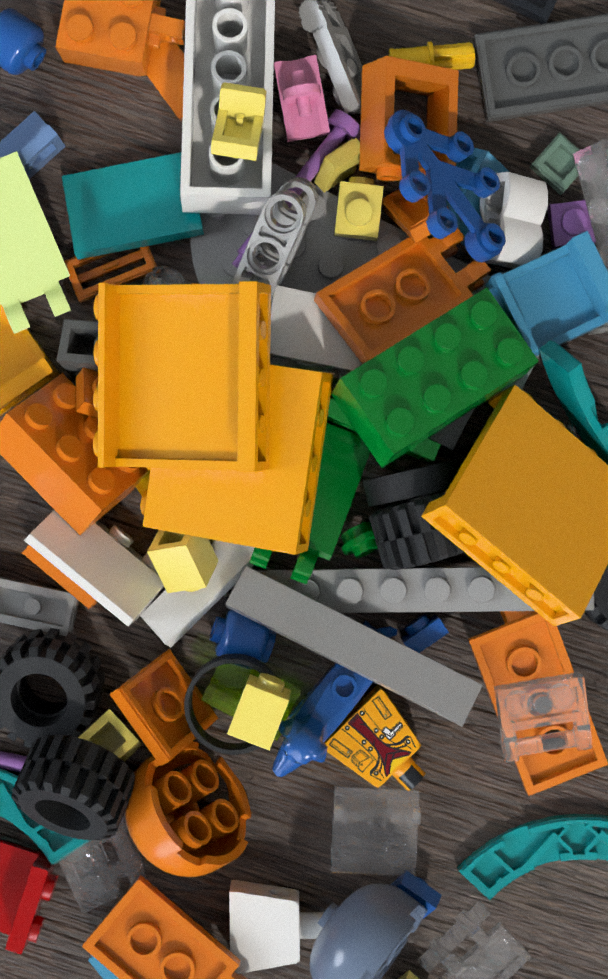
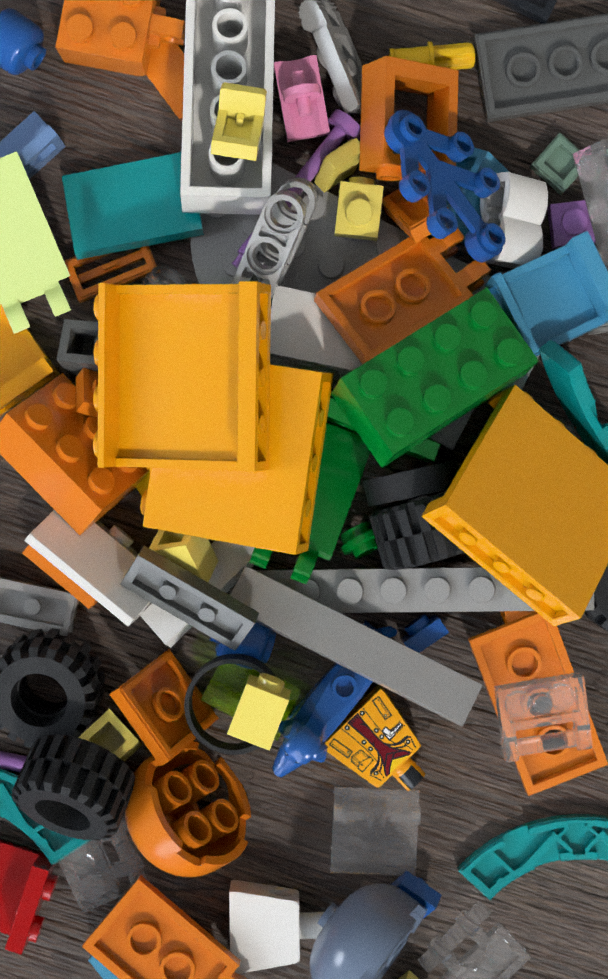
(189, 598): none -> dark grey plate

